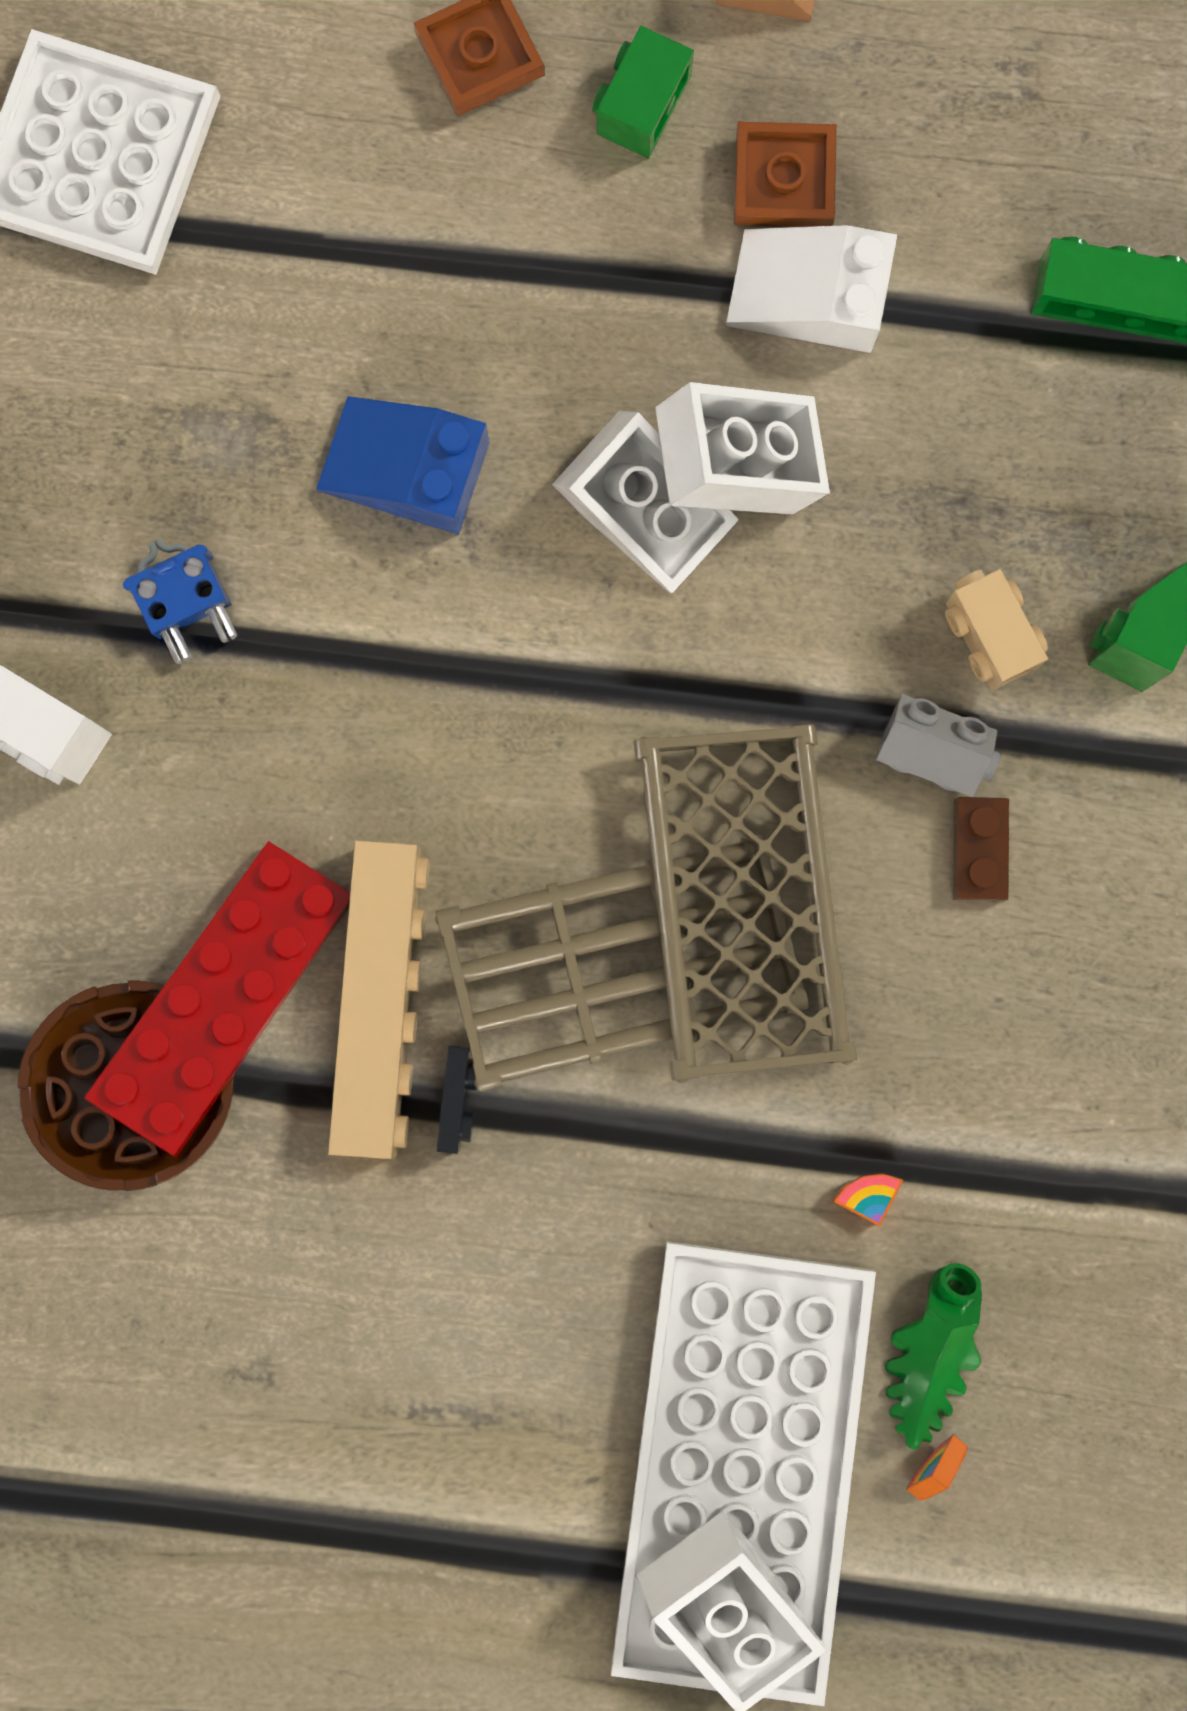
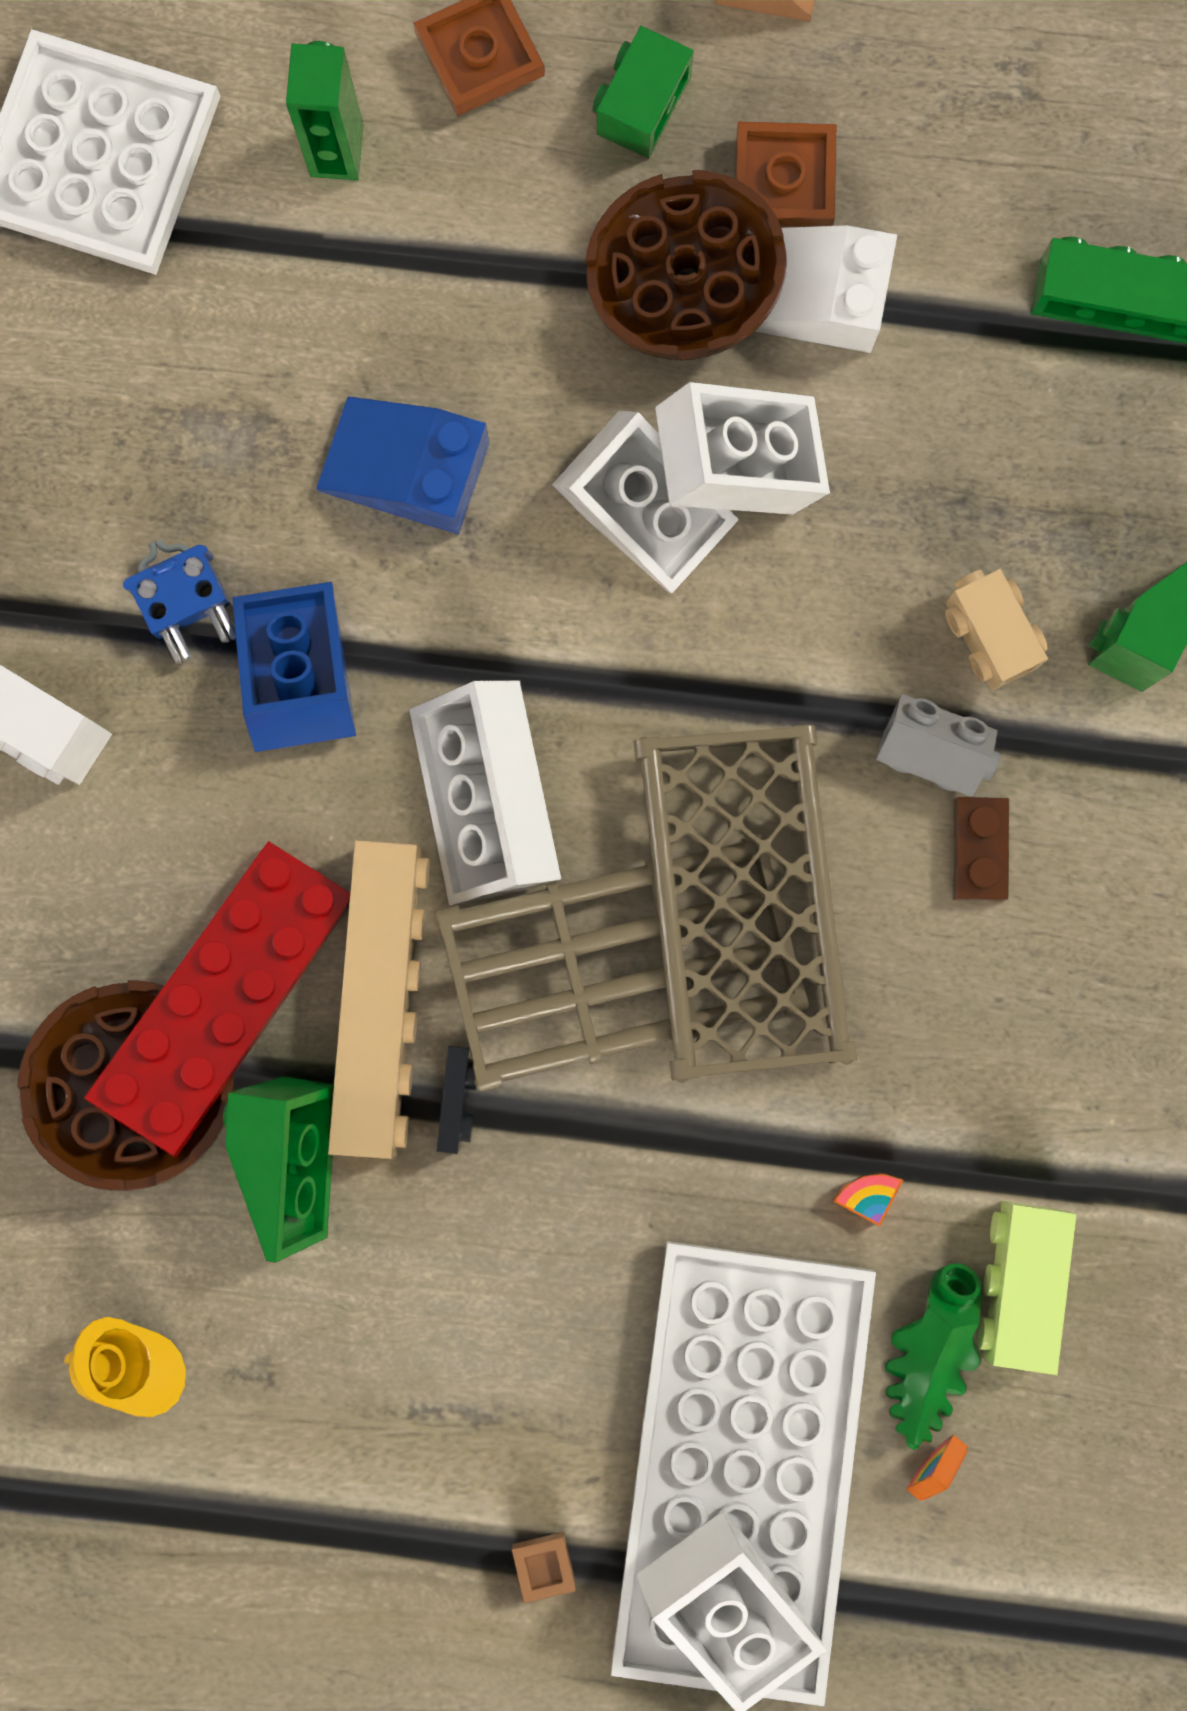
(126, 1368): none -> yellow piece
(282, 1160): none -> green slope
(292, 667): none -> blue slope
(325, 110): none -> green brick
(484, 792): none -> white slope
(543, 1567): none -> medium nougat plate
(677, 225): none -> reddish brown brick
(1027, 1287): none -> yellowish green brick

